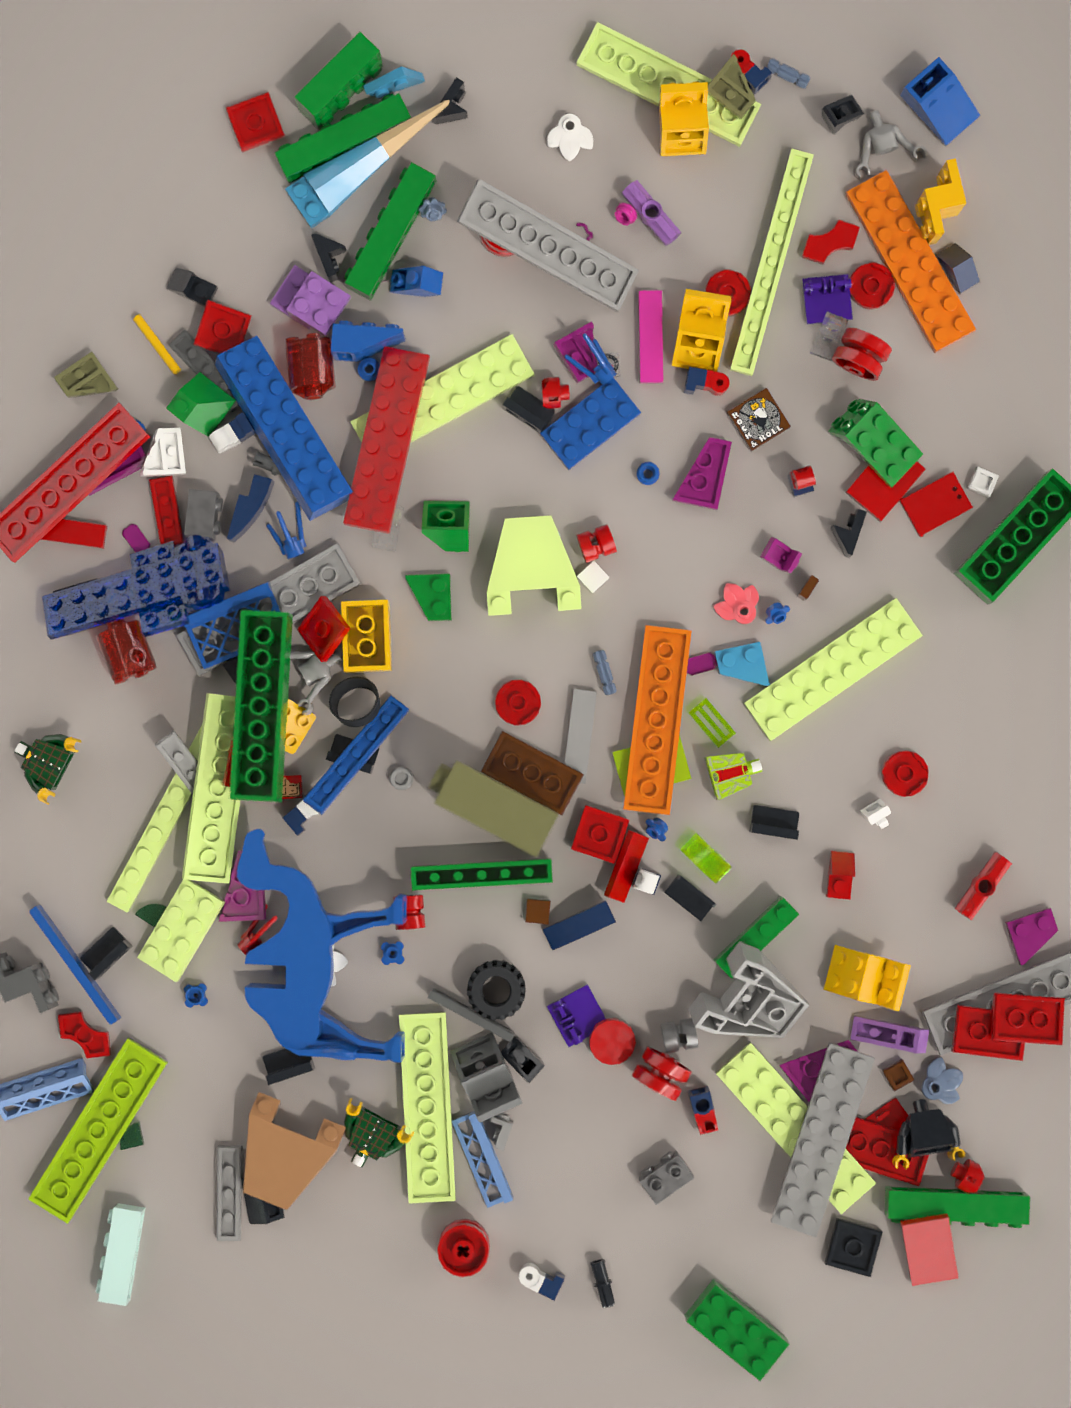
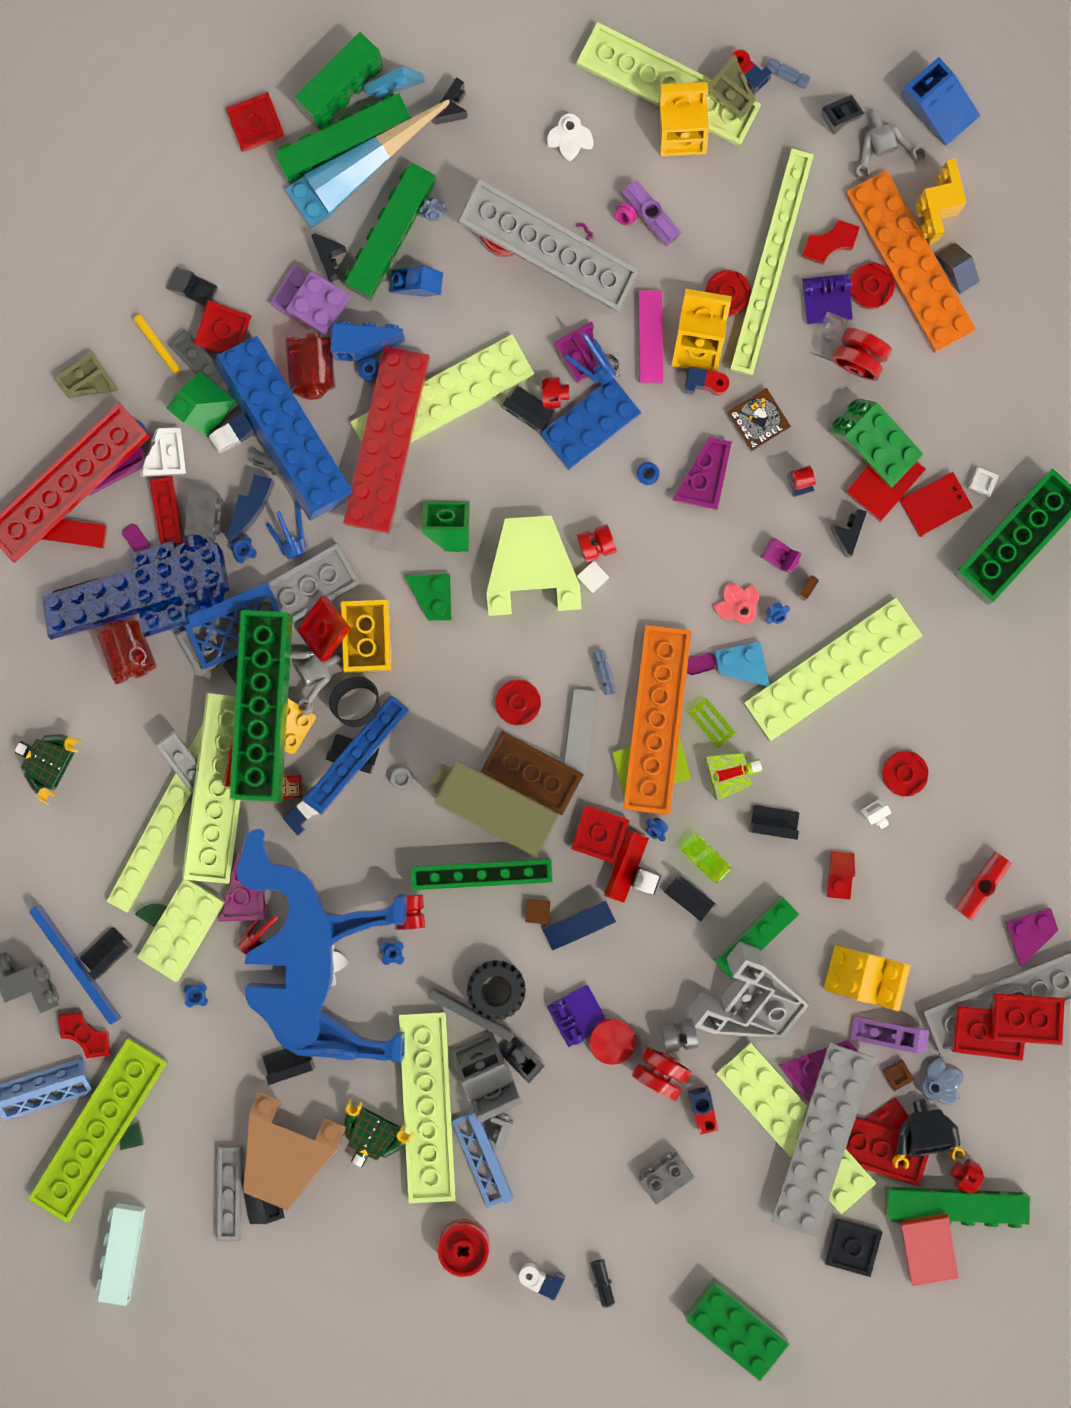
(242, 556): none -> blue plate

